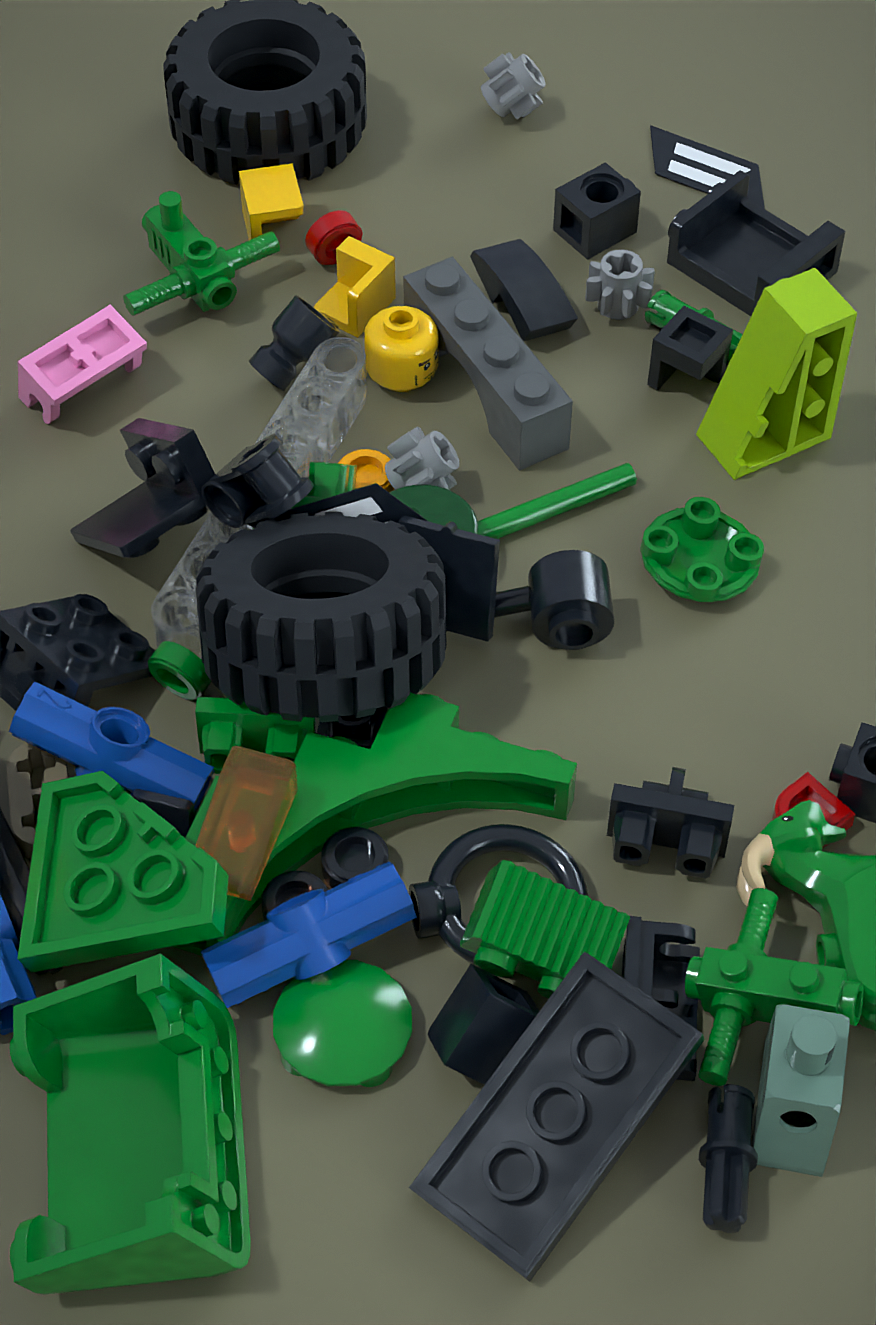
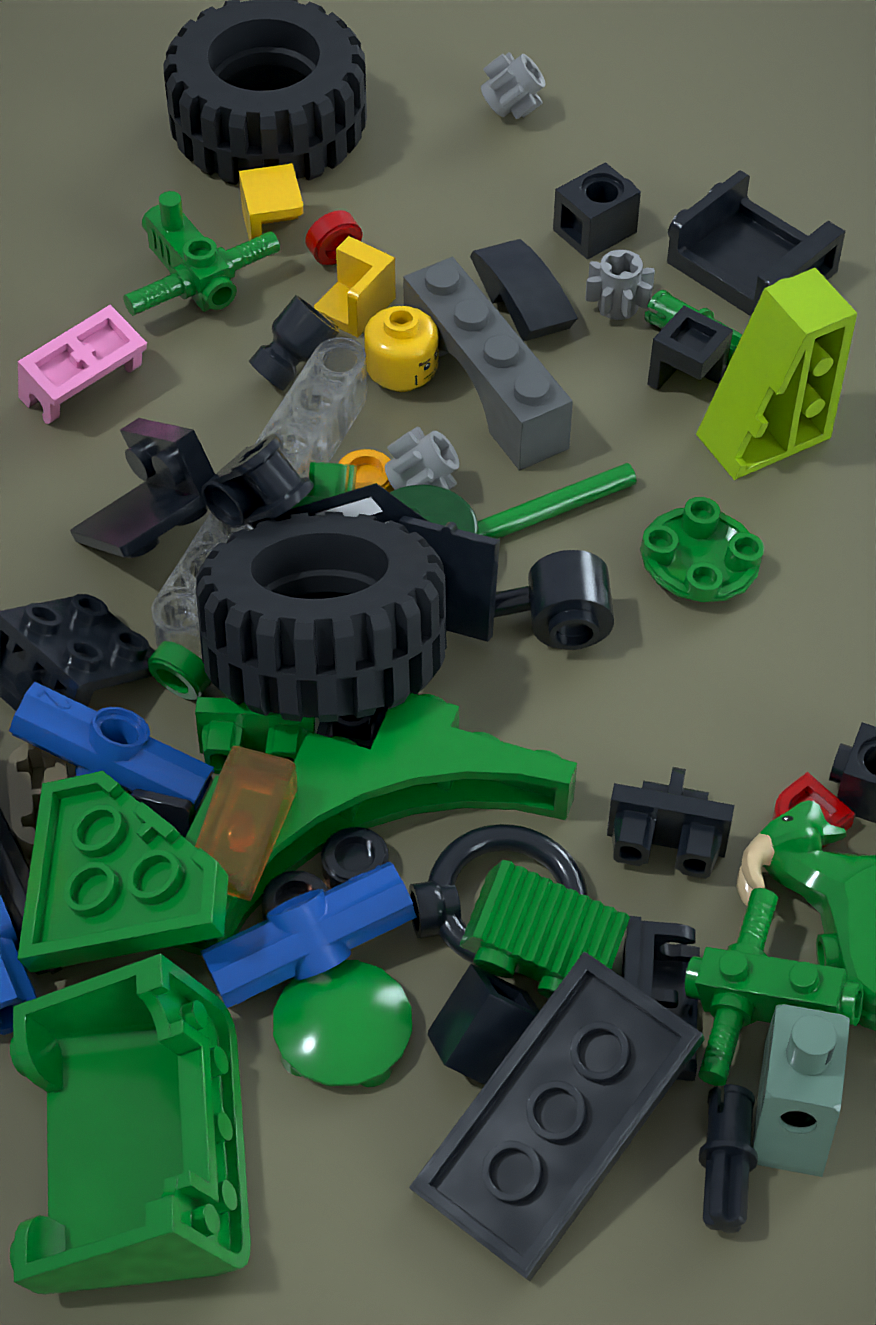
(699, 164): black sticker -> none

